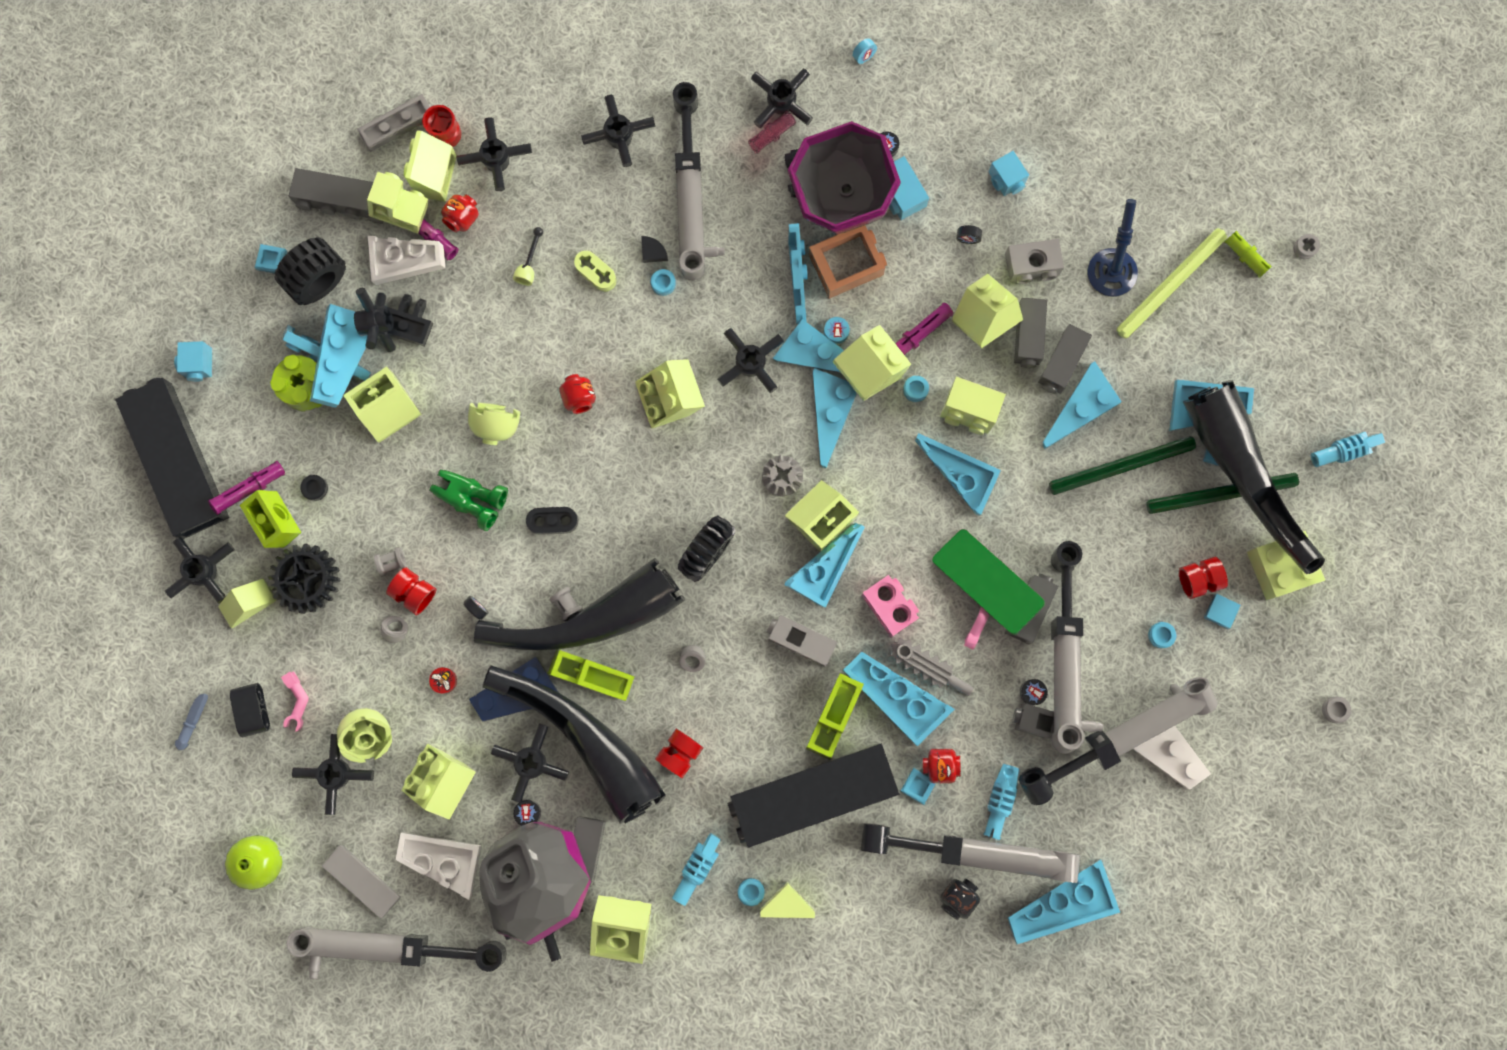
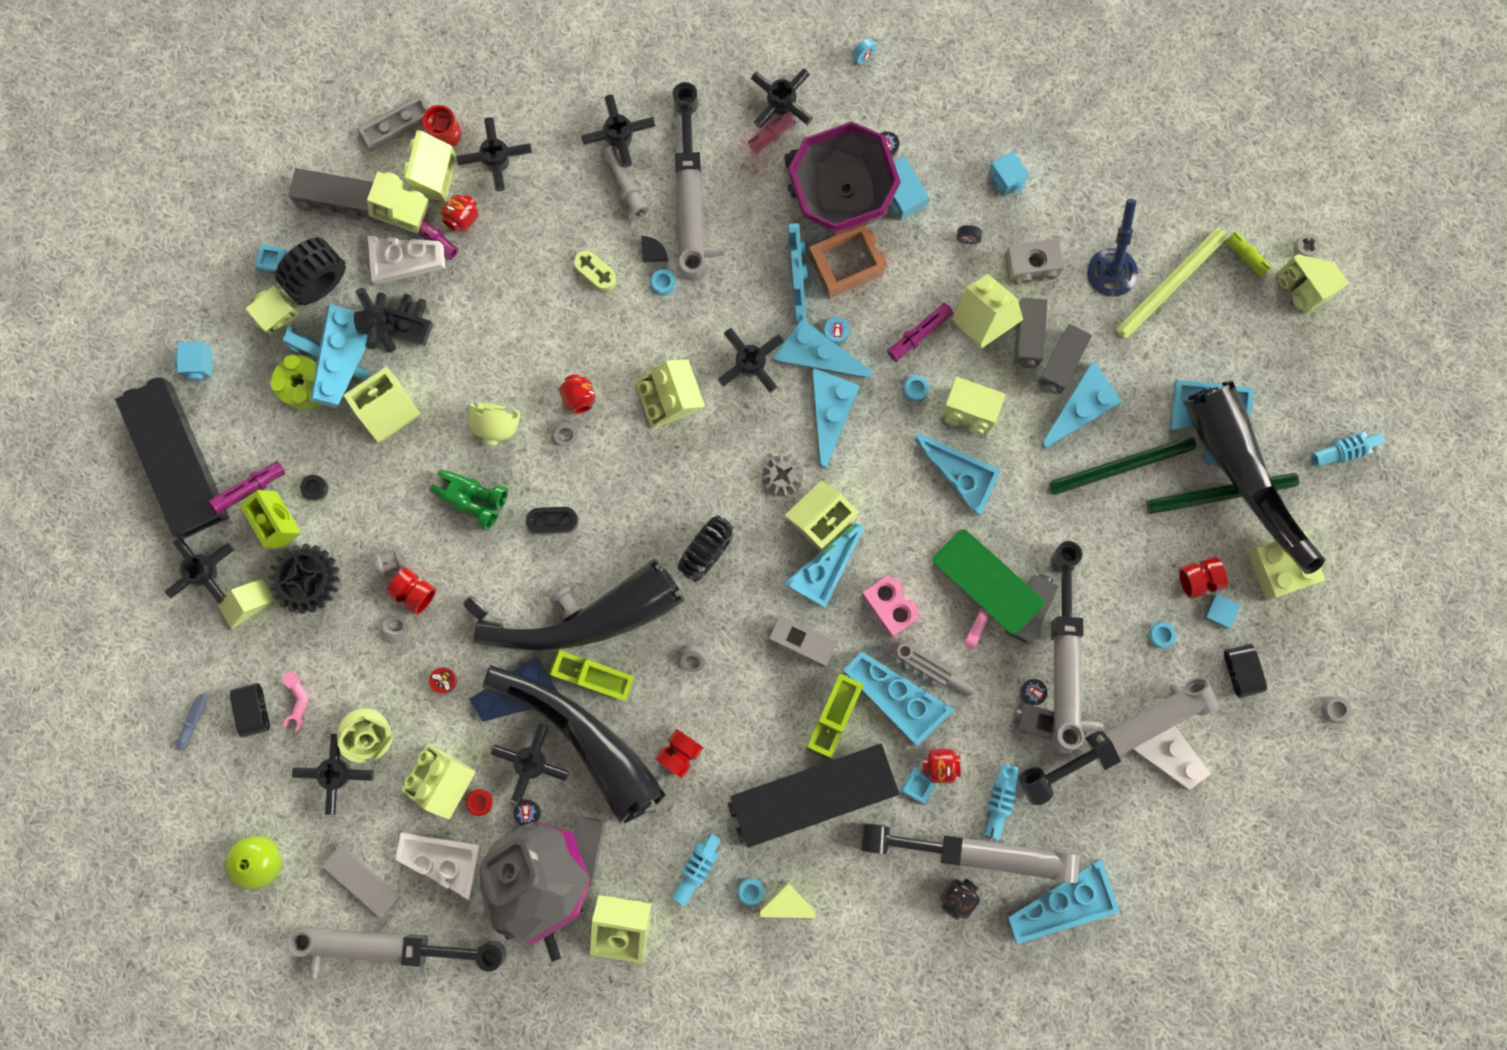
(272, 310): none -> yellowish green head
(479, 802): none -> red tile
(524, 273): hinge -> none
(564, 424): none -> light grey piece
(628, 192): none -> light grey pin
(872, 363): yellowish green slope -> none
(1245, 670): none -> black beam
(1311, 281): none -> yellowish green slope

